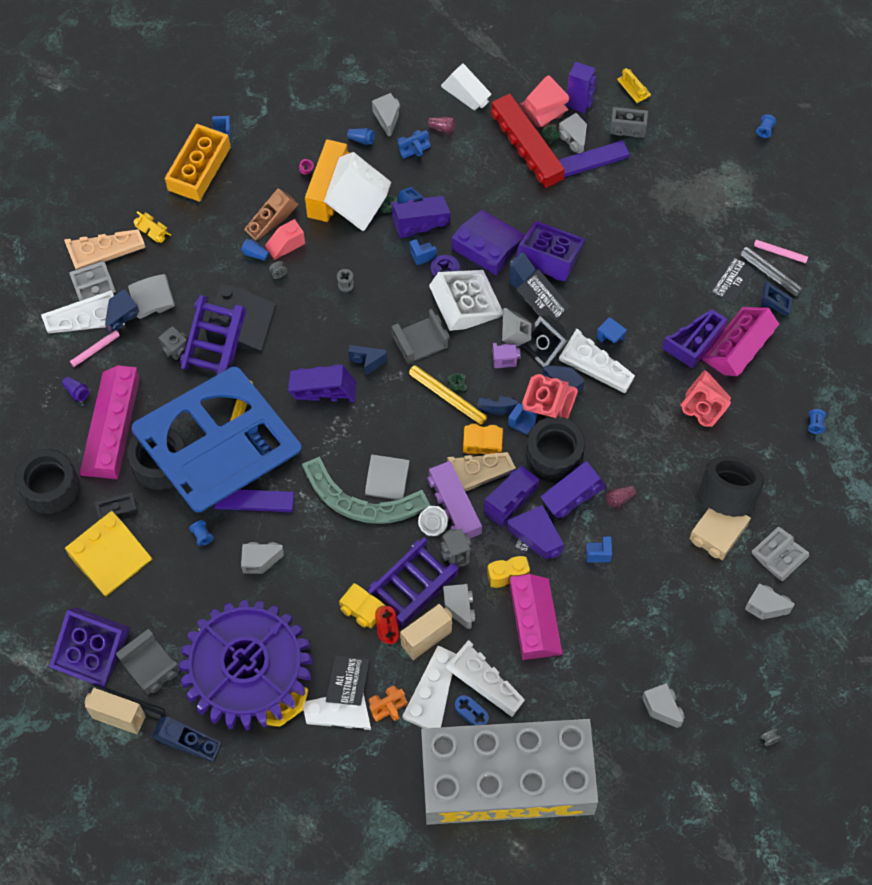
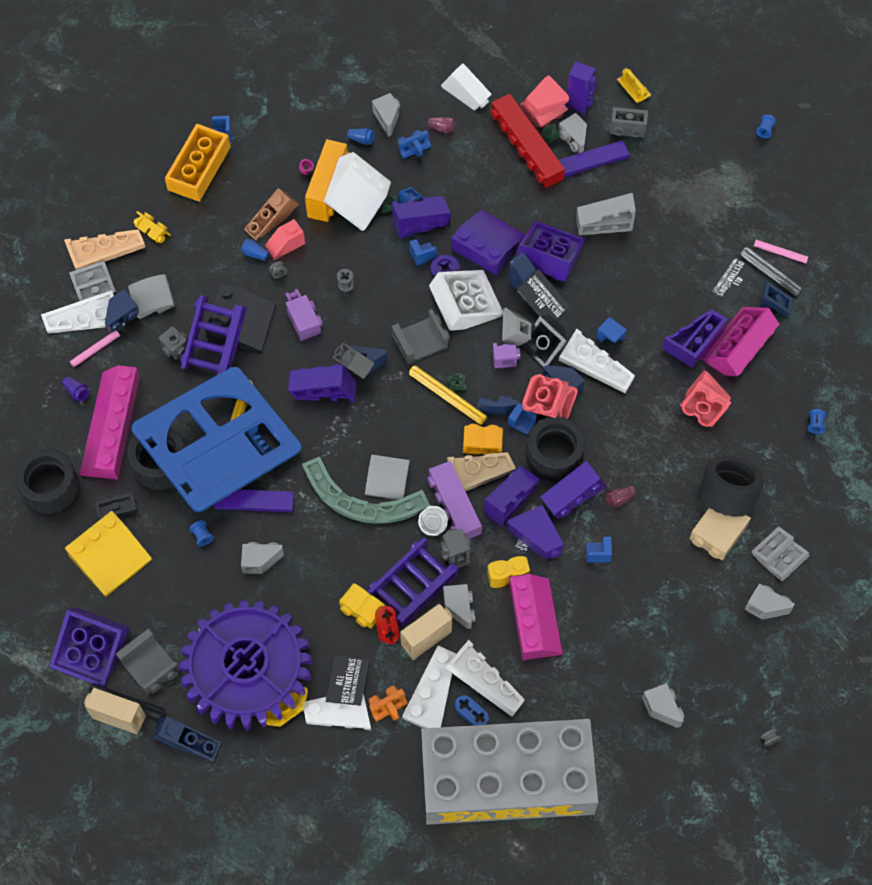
(303, 315): none -> medium lavender brick
(353, 360): none -> dark grey slope
(607, 216): none -> light grey wedge

